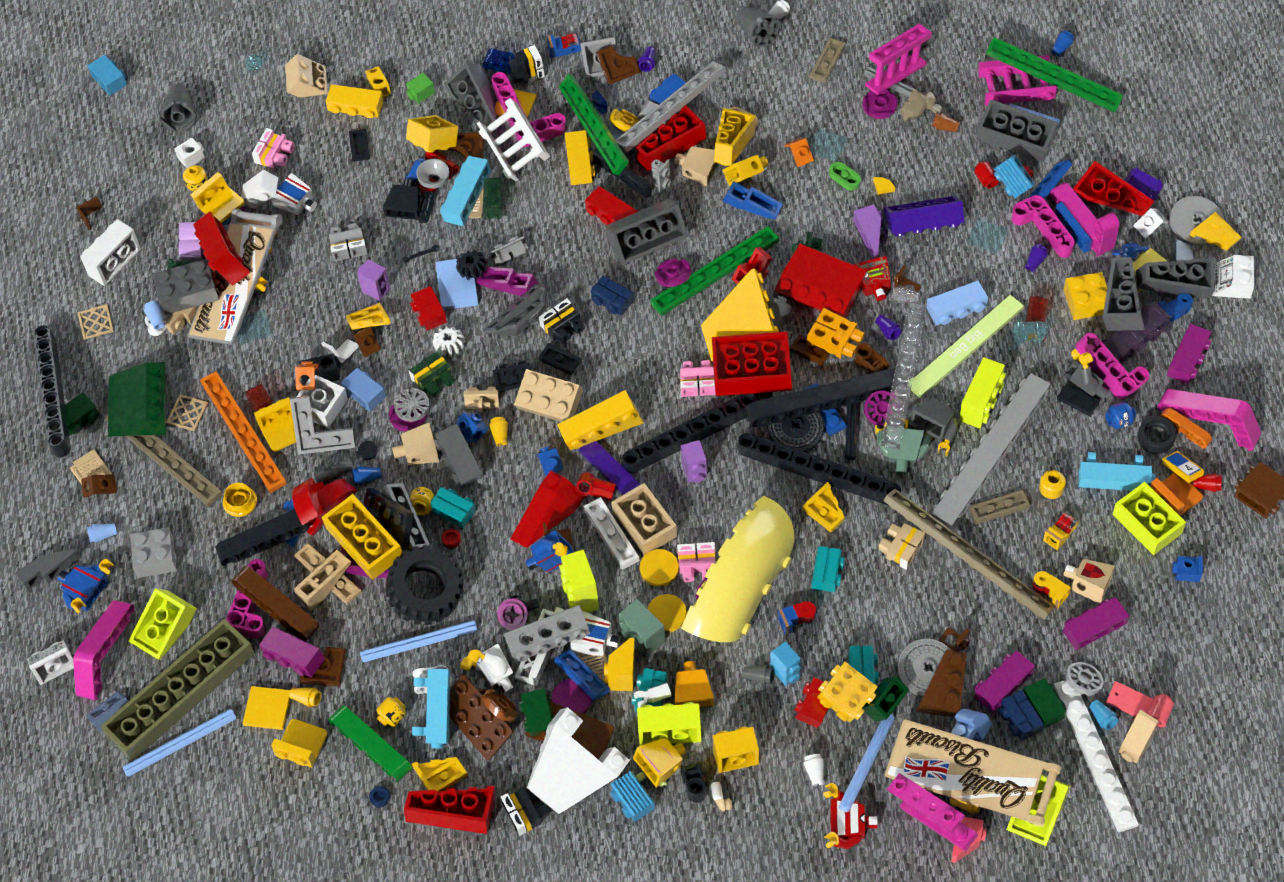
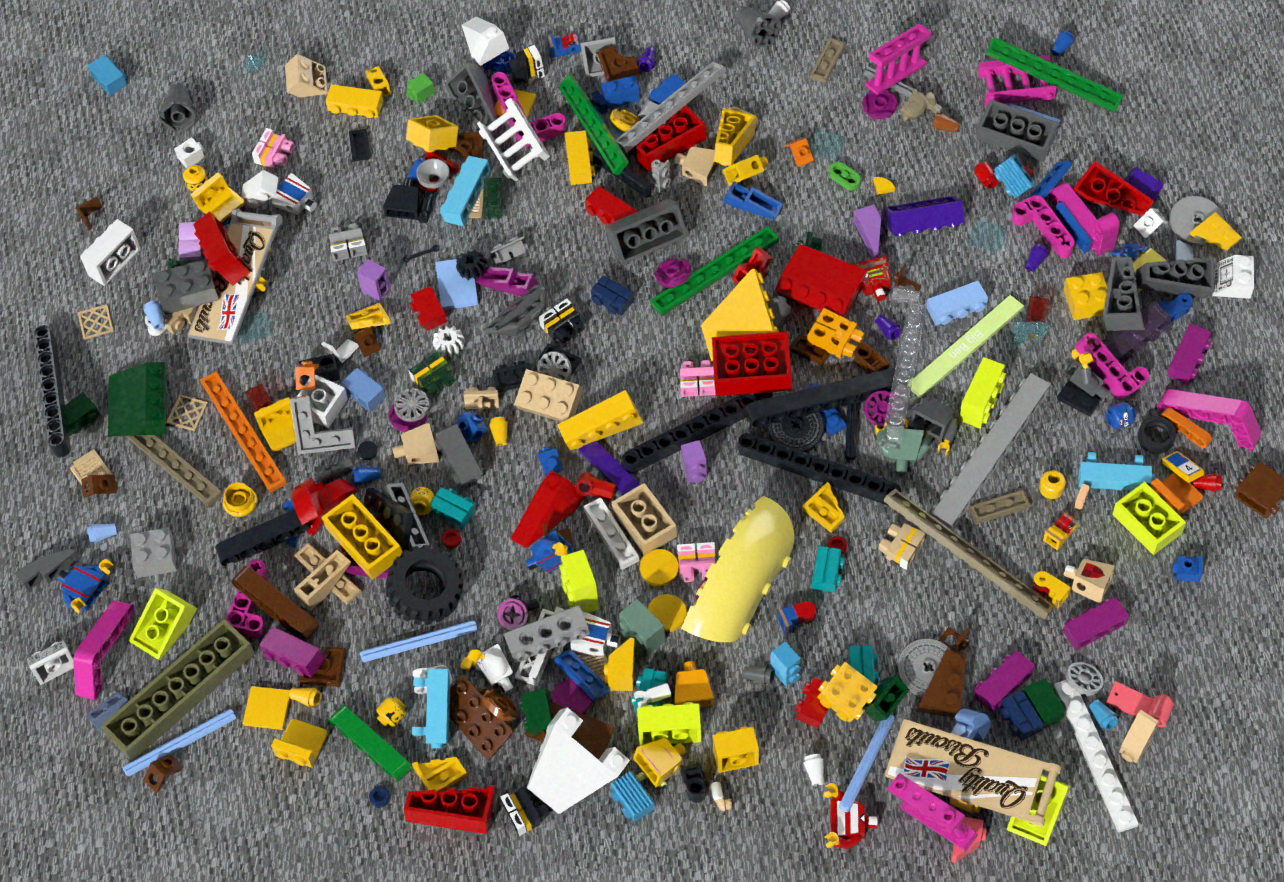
(161, 768): none -> reddish brown bracket
(484, 40): none -> white wedge
(554, 367): none -> light grey wheel
(620, 92): none -> blue brick
(838, 543): none -> red tile
(1082, 496): none -> light nougat tile

